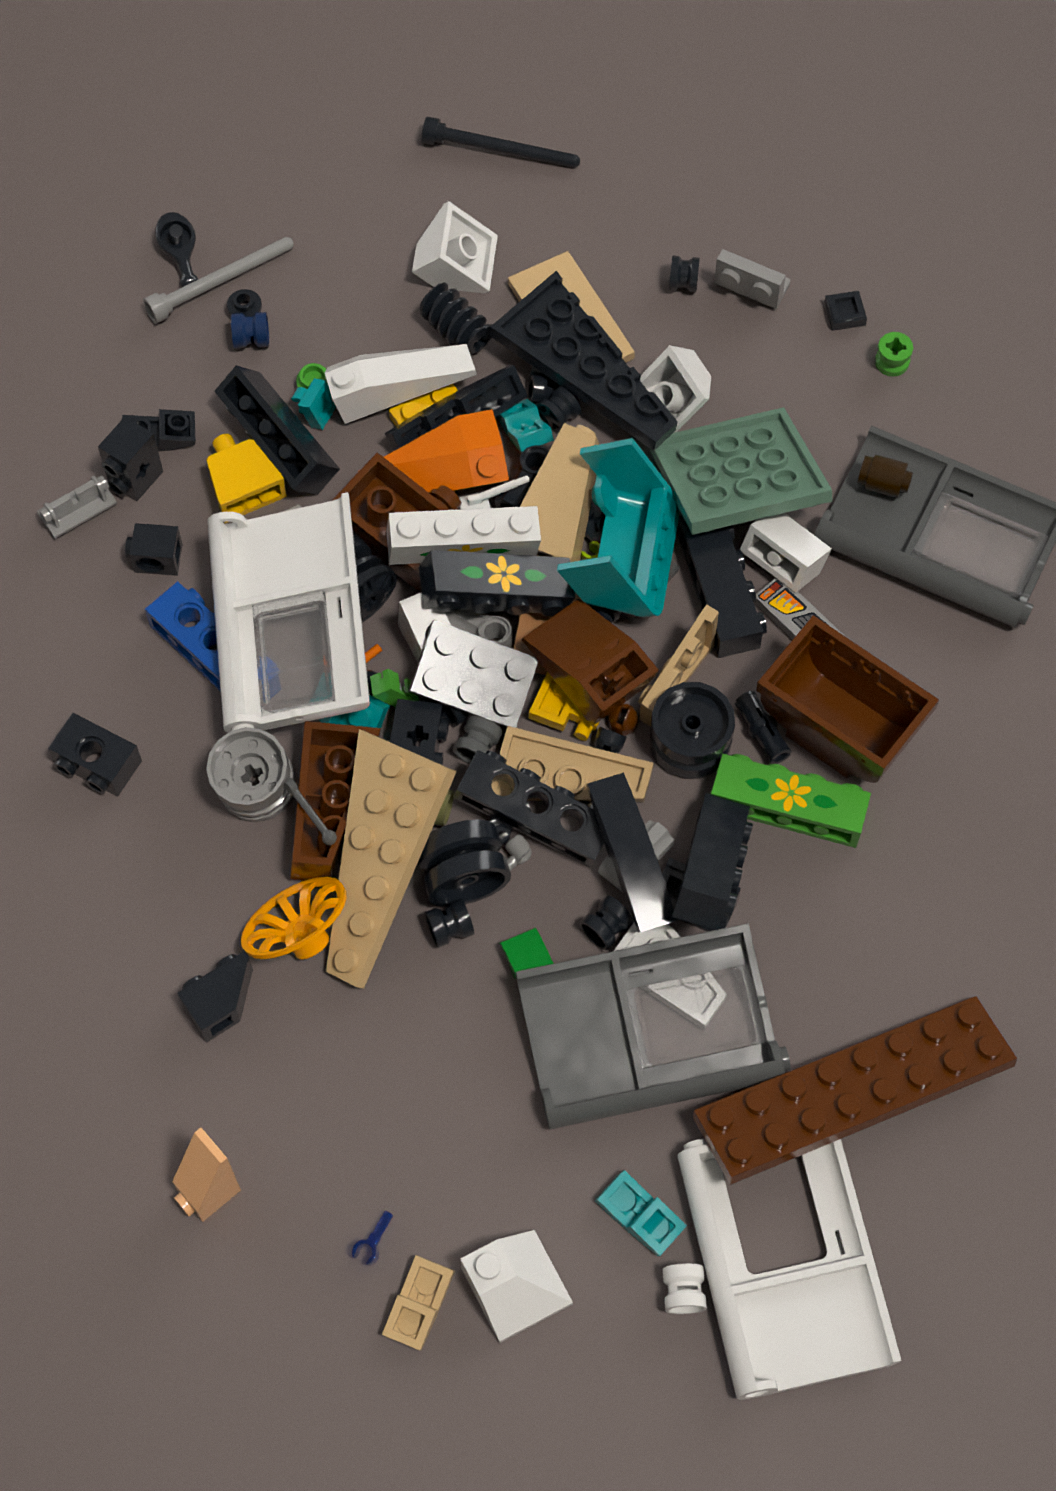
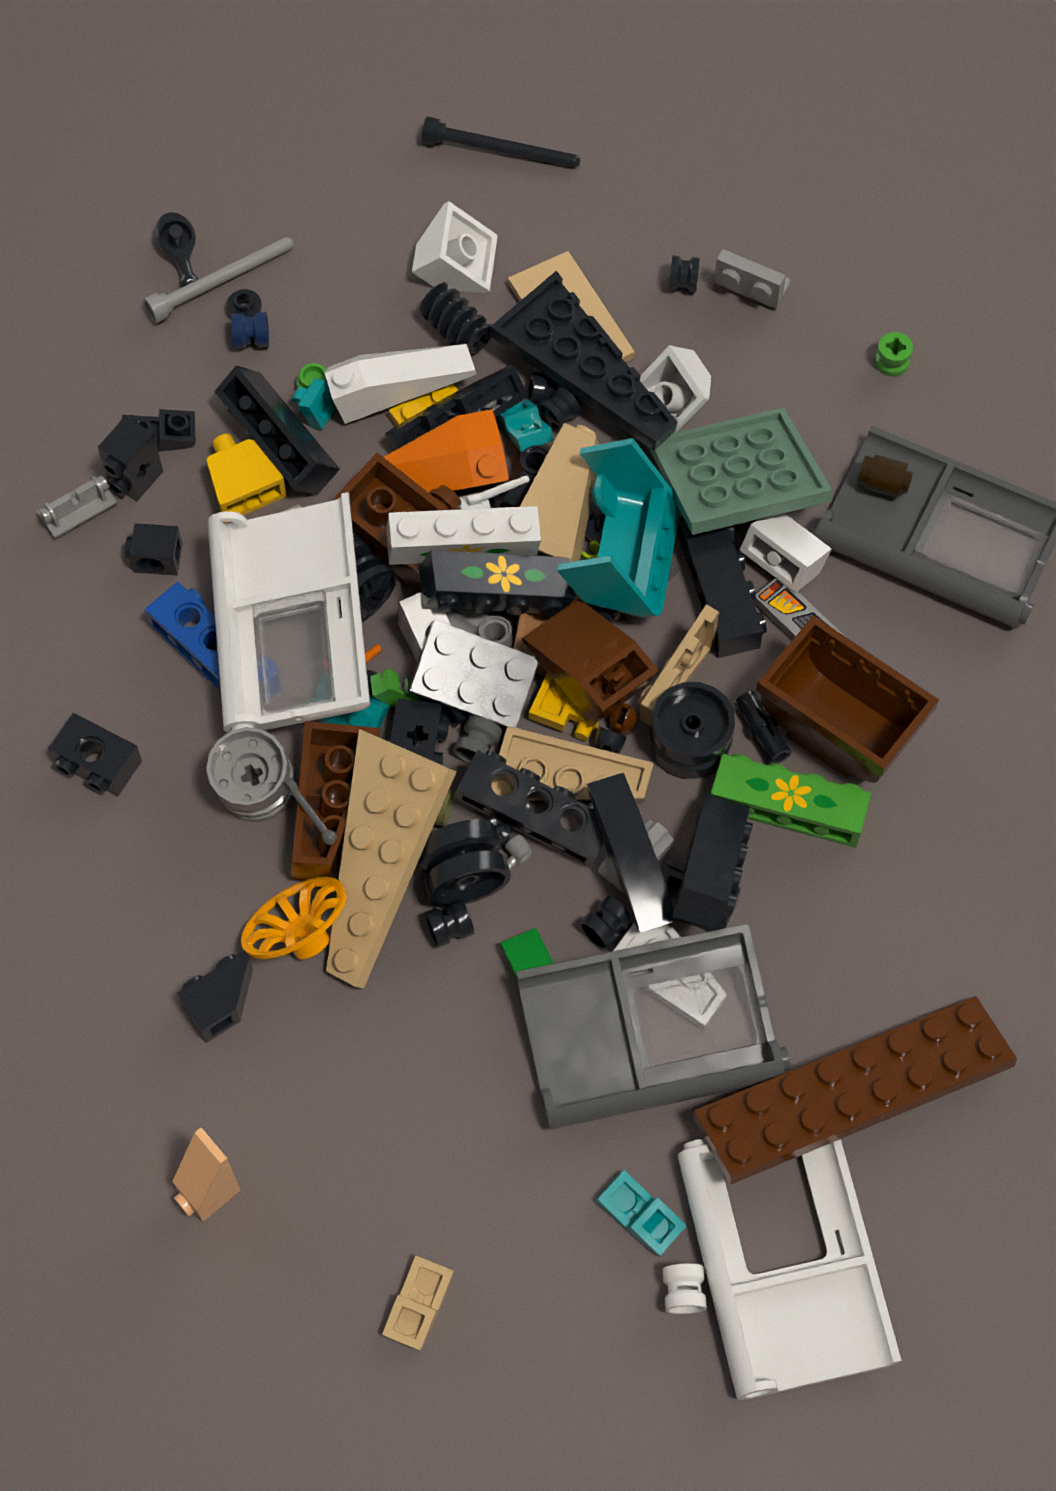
(373, 1239): clear blue hand -> none
(515, 1283): white slope -> none
(845, 310): black tile -> none

